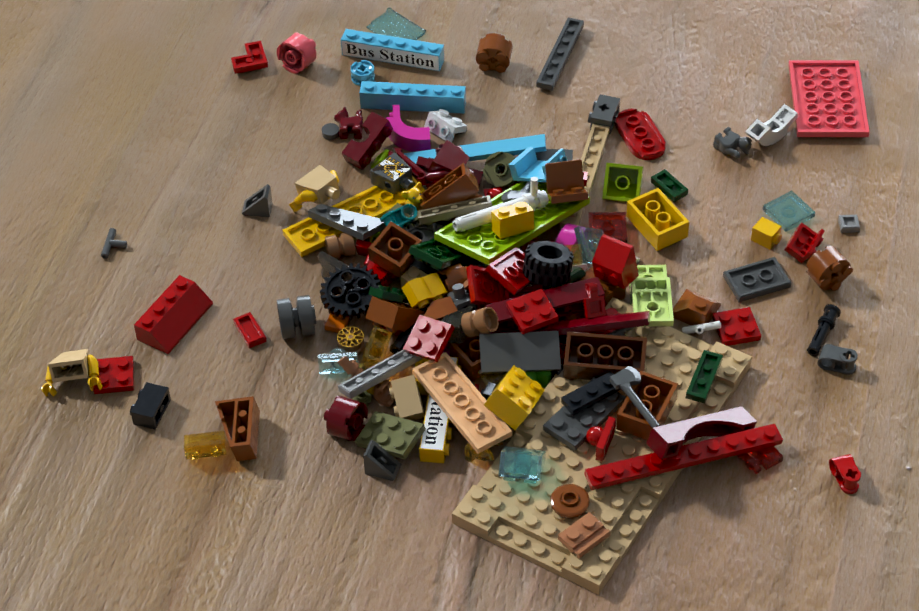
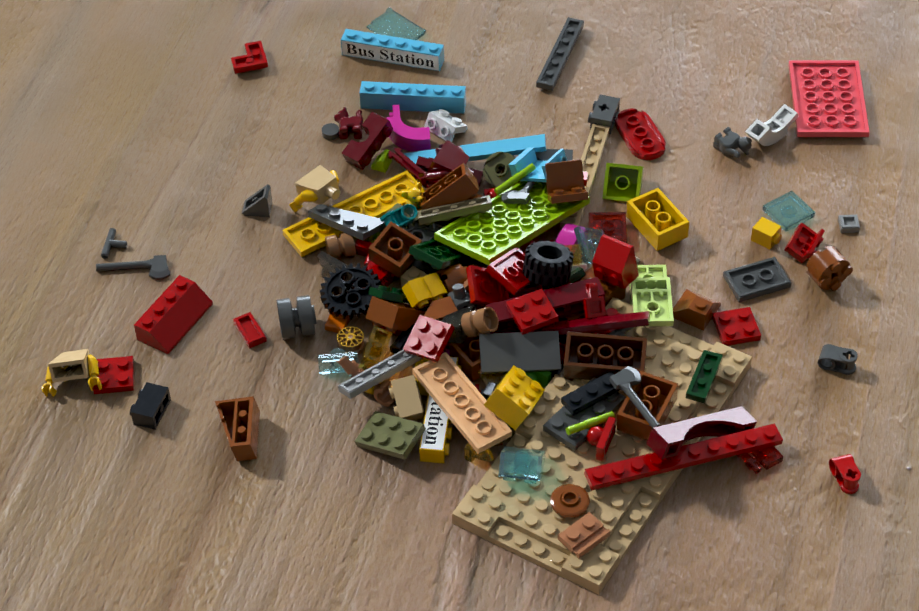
(158, 266): none -> dark grey piece
(205, 445): clear yellow bracket -> none
(297, 52): coral brick -> none
(345, 418): dark red brick -> none
(362, 72): medium azure wheel -> none
(366, 398): olive plate -> none
(380, 463): dark grey slope -> none
(392, 174): dark grey torso -> none
(494, 53): dark orange brick -> none
(512, 220): yellow brick -> none
(514, 179): none -> lime piece
(534, 199): white cylinder -> none
(586, 424): none -> lime piece
(669, 185): dark green plate -> none
(700, 328): white piece -> none
(825, 323): black pin -> none

